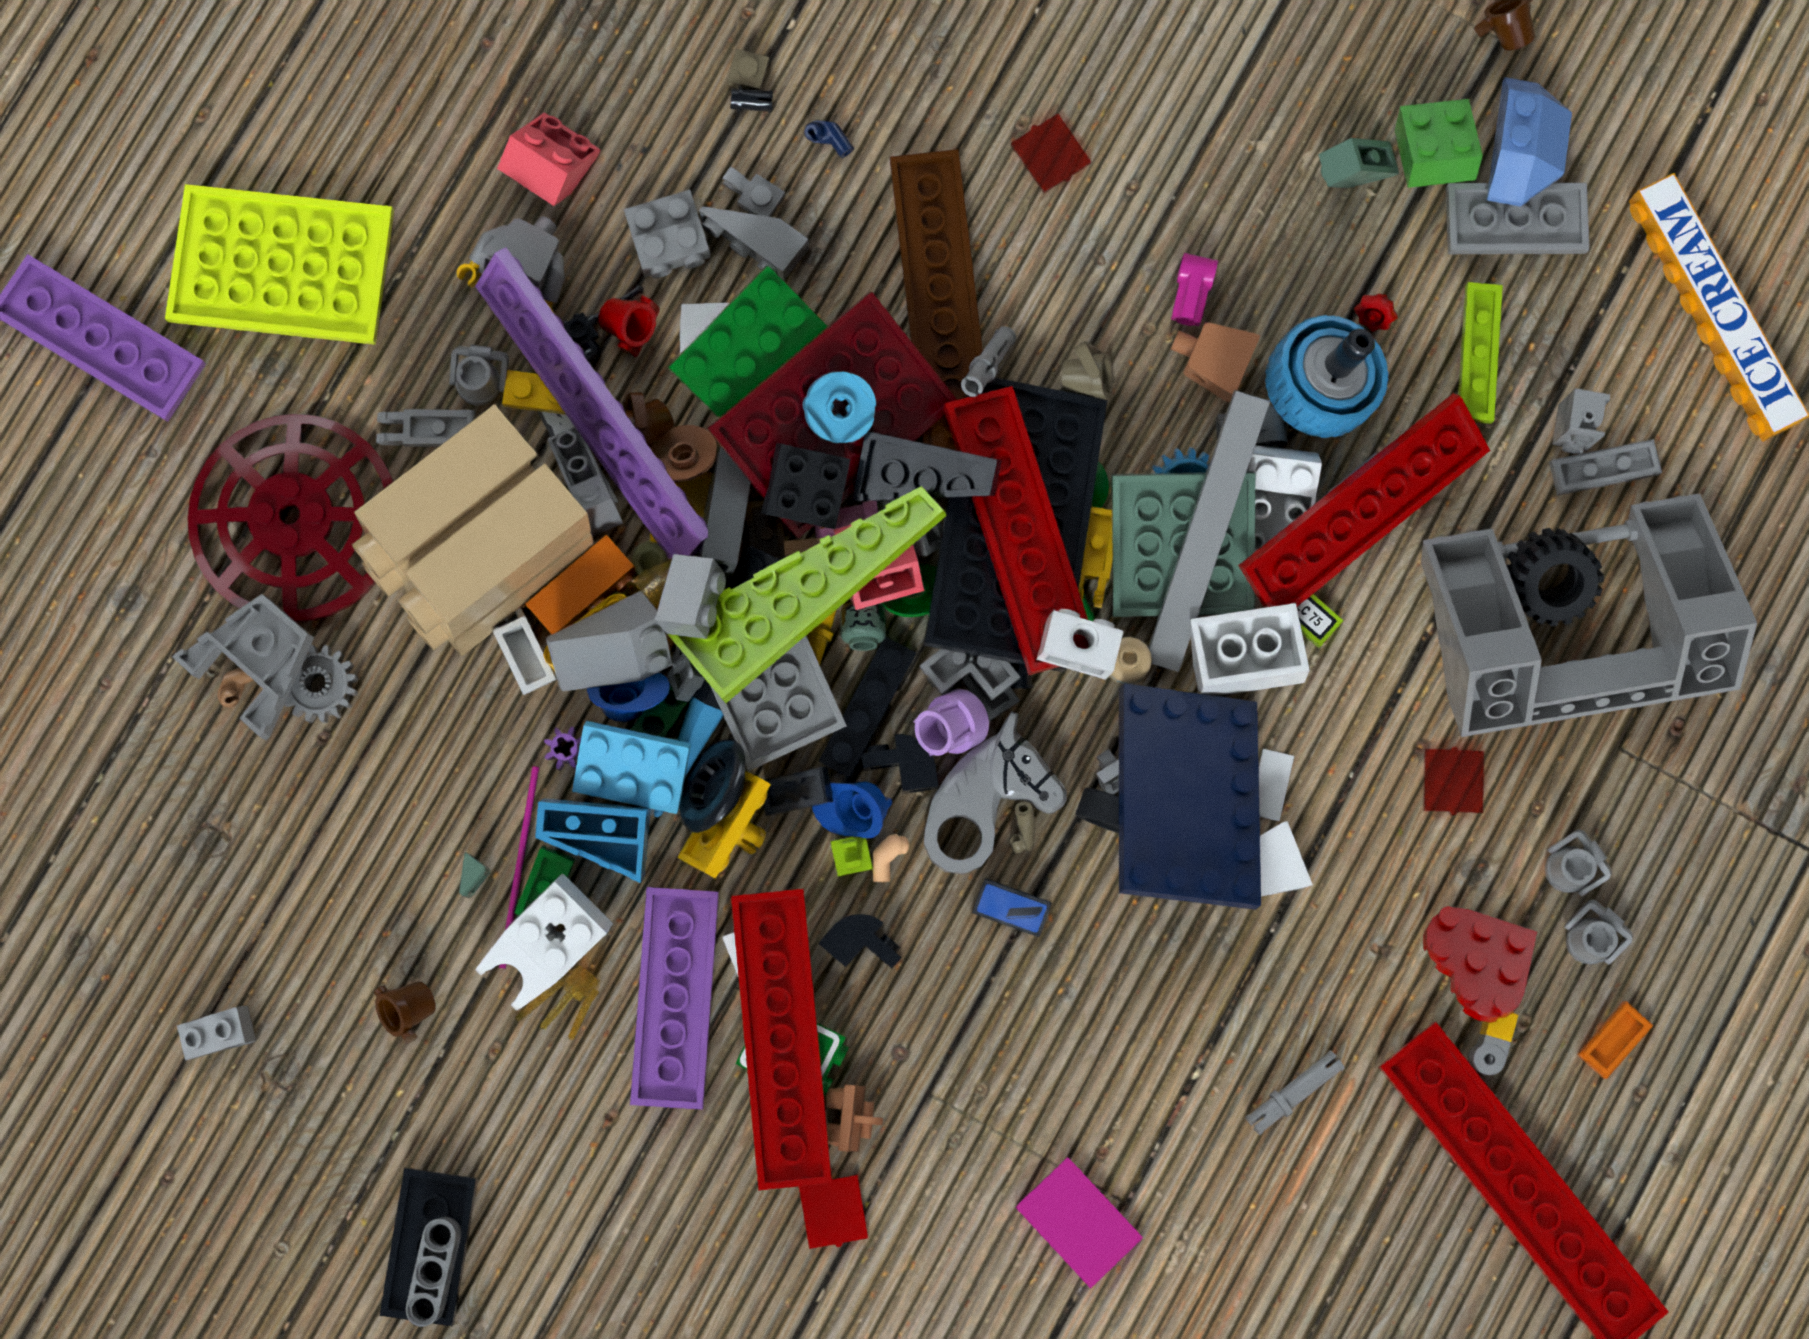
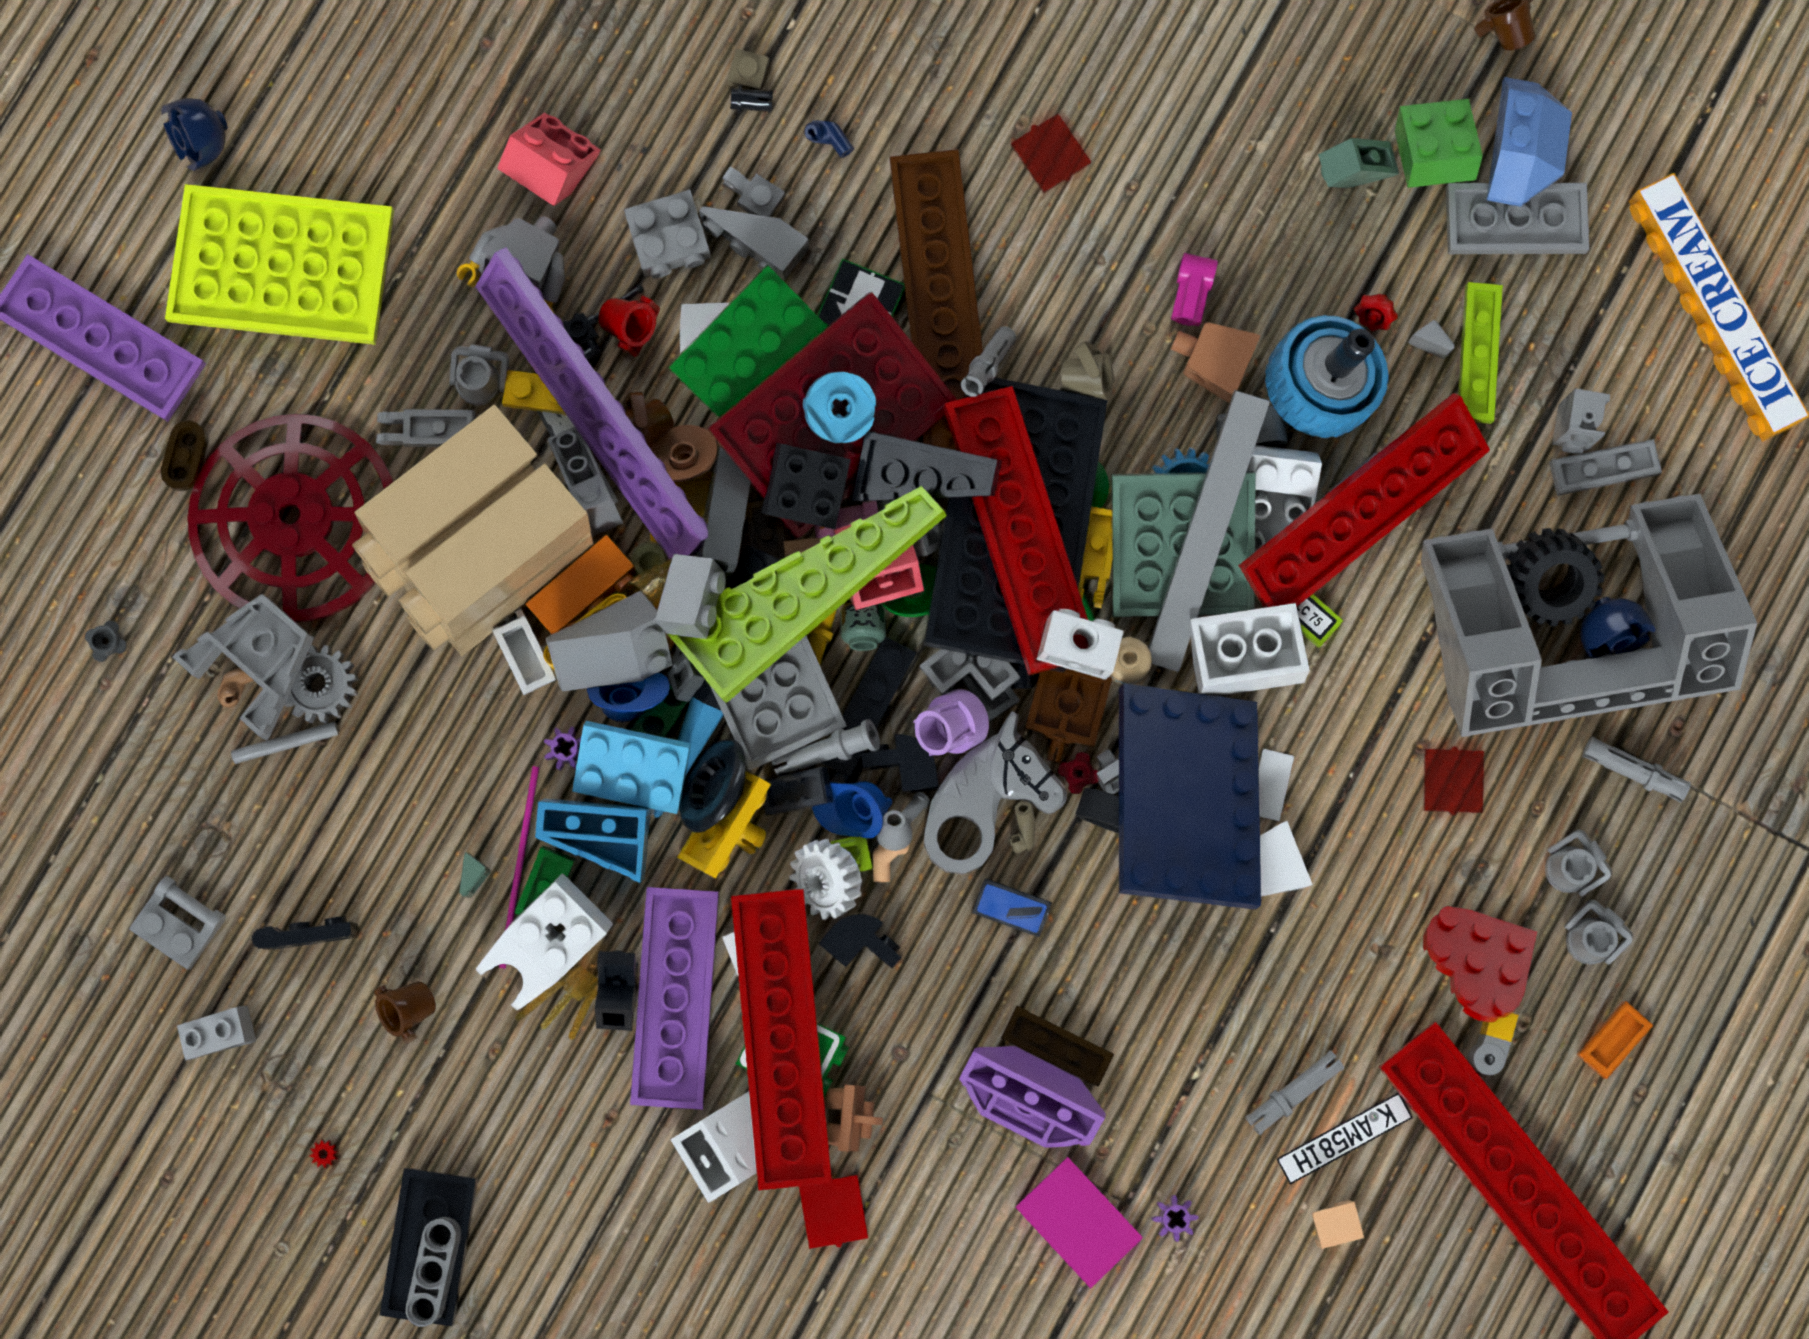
(98, 634): none -> dark grey plate
(171, 933): none -> light grey plate
(180, 456): none -> dark brown plate
(195, 131): none -> dark blue cylinder
(284, 742): none -> light grey bar
(303, 934): none -> black hinge
(317, 1156): none -> red piece
(616, 990): none -> black brick
(720, 1148): none -> white slope
(828, 878): none -> white gear
(840, 744): none -> light grey pin
(854, 282): none -> tile
(900, 836): none -> light grey bar
(1031, 1097): none -> medium lavender wedge
(1057, 1046): none -> dark brown plate
(1068, 709): none -> reddish brown plate
(1068, 771): none -> dark red plate
(1184, 1216): none -> medium lavender gear
(1337, 1224): none -> light nougat panel
(1344, 1138): none -> sticker
(1432, 340): none -> light grey slope
(1615, 627): none -> dark blue cylinder
(1642, 772): none -> light grey pin

